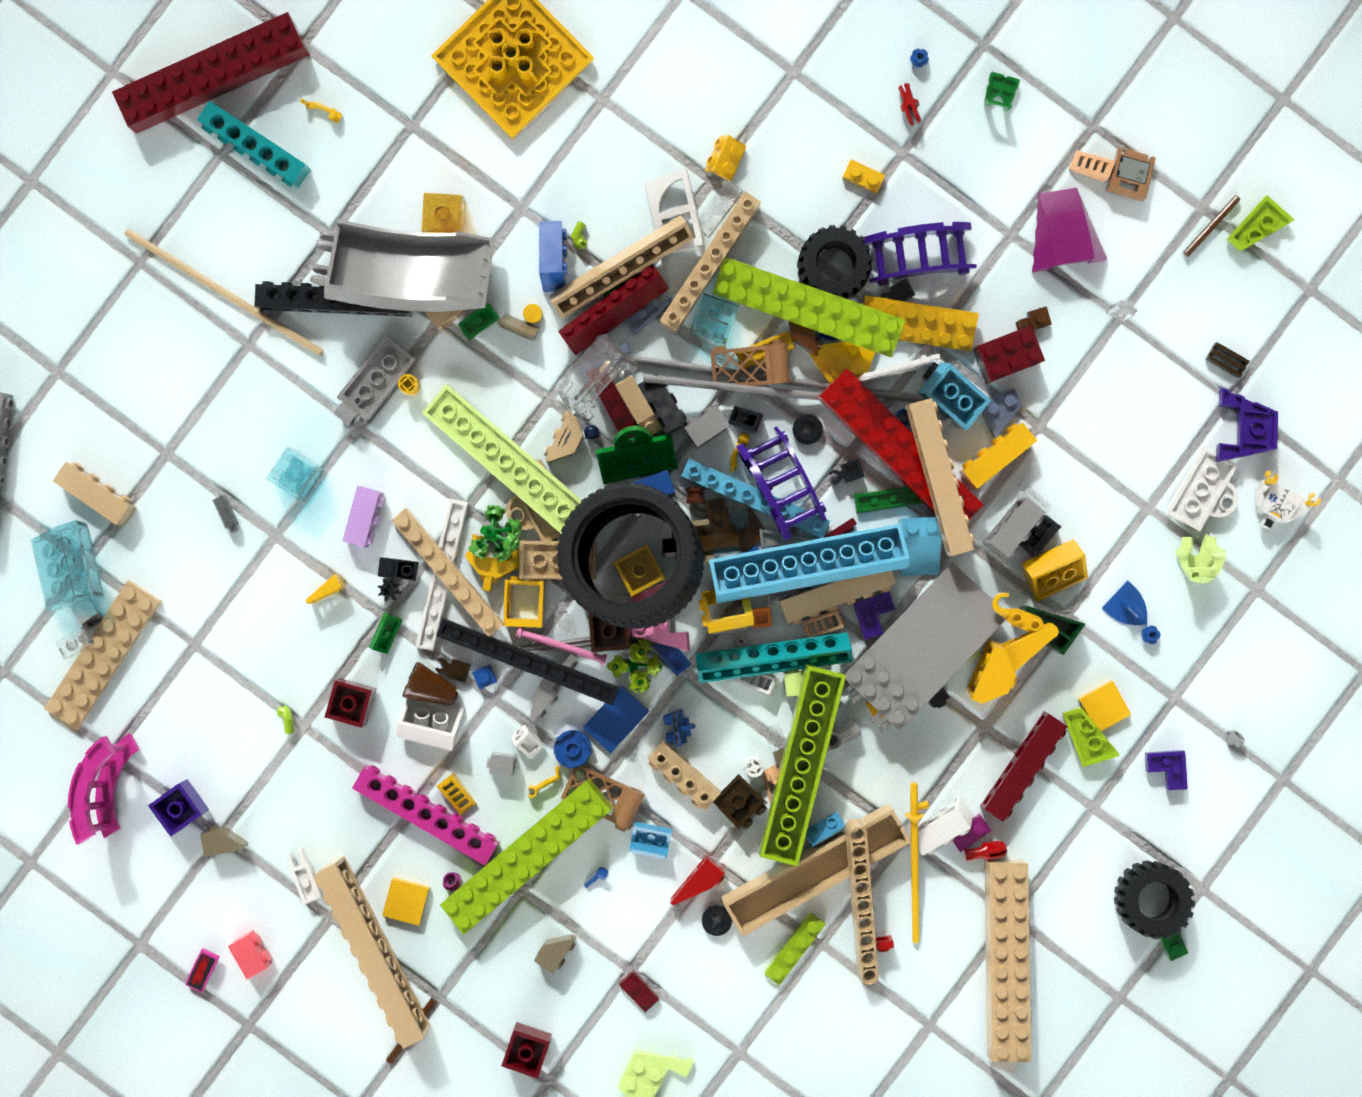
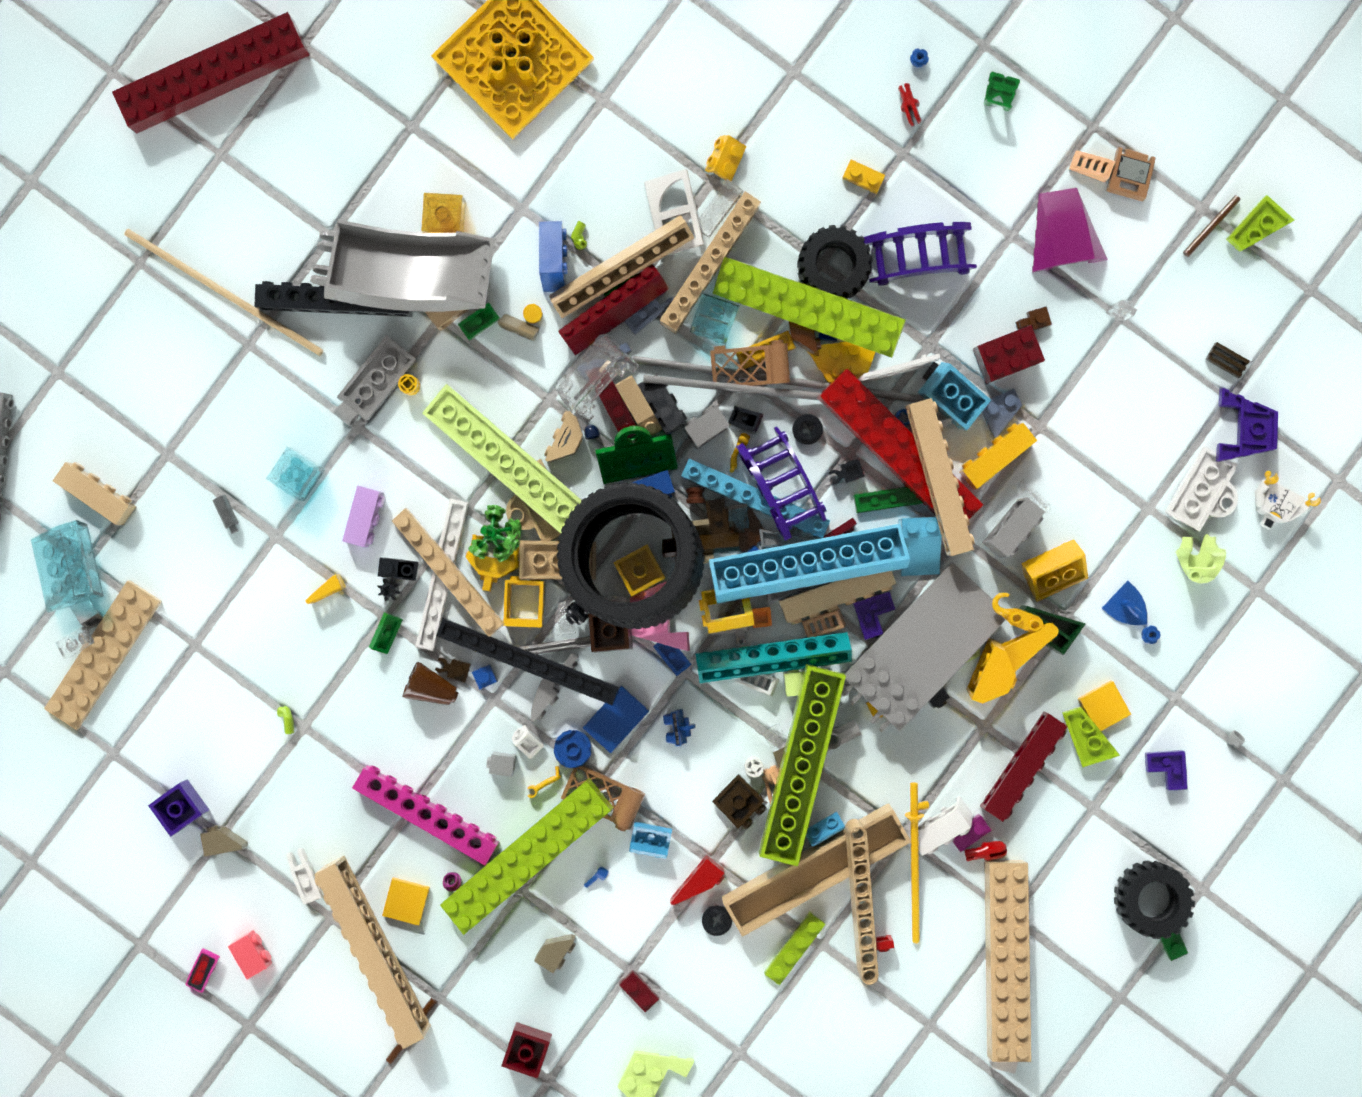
(110, 760): dark pink fence -> none
(213, 115): teal brick -> none
(334, 115): yellow piece -> none
(350, 702): dark red brick -> none
(430, 723): white slope -> none
(451, 798): yellow slope -> none
(562, 646): bright pink bar -> none
(576, 614): none -> black gear
(637, 654): lime plant -> none
(684, 775): tan brick -> none
(900, 291): black plate -> none
(930, 323): yellow plate -> none
(1040, 536): black hinge -> none

